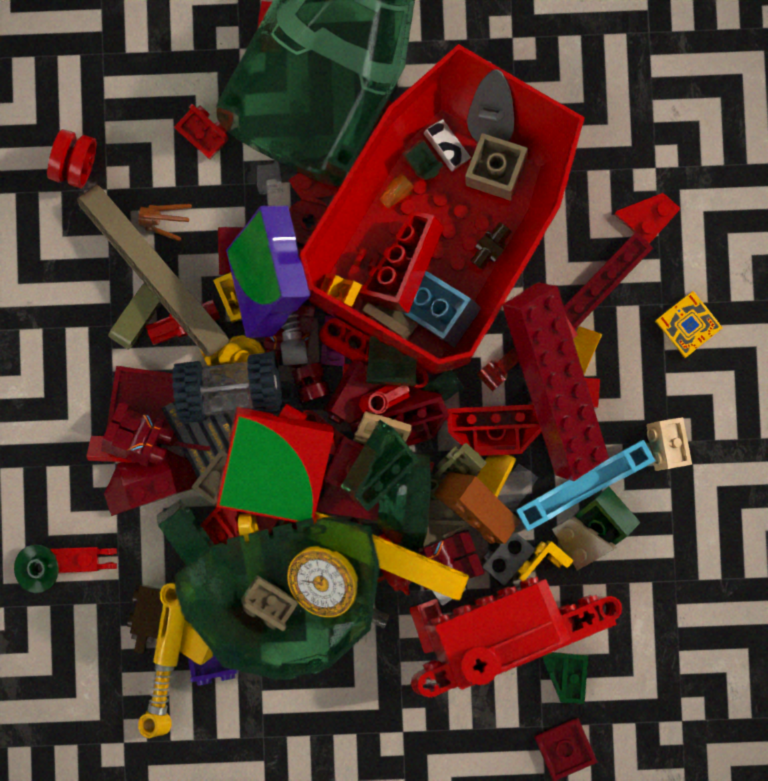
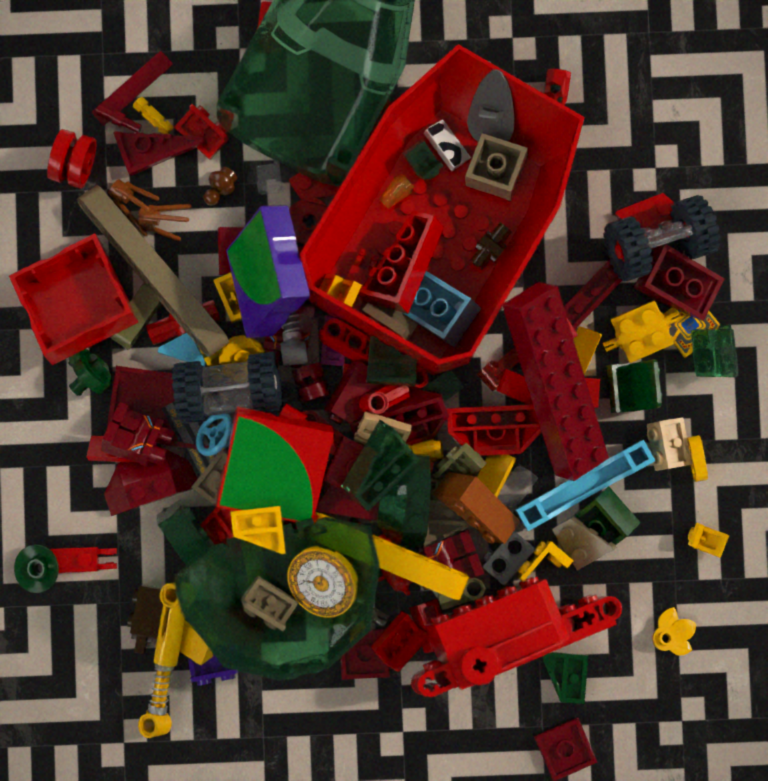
(73, 299): none -> red tile
(91, 373): none -> dark green pin
(118, 119): none -> dark red bar
(122, 193): none -> dark orange plant
(135, 85): none -> dark red sticker
(147, 150): none -> dark red wing
(153, 116): none -> yellow axle
(183, 349): none -> medium azure slope
(218, 435): none -> medium azure piece
(221, 183): none -> reddish brown animal
(260, 527): none -> yellow wing
(362, 661): none -> dark red tile
(399, 642): none -> red bracket
(429, 447): none -> yellow cone
(447, 602): none -> olive piece
(515, 387): none -> red slope
(557, 84): none -> red rock
(634, 386): none -> dark green bracket
(642, 331): none -> yellow plate
(677, 632): none -> yellow plate
(680, 282): none -> dark red slope
(691, 227): none -> black plate
(698, 466): none -> yellow beam
(707, 540): none -> yellow bracket
(715, 352): none -> clear green bracket

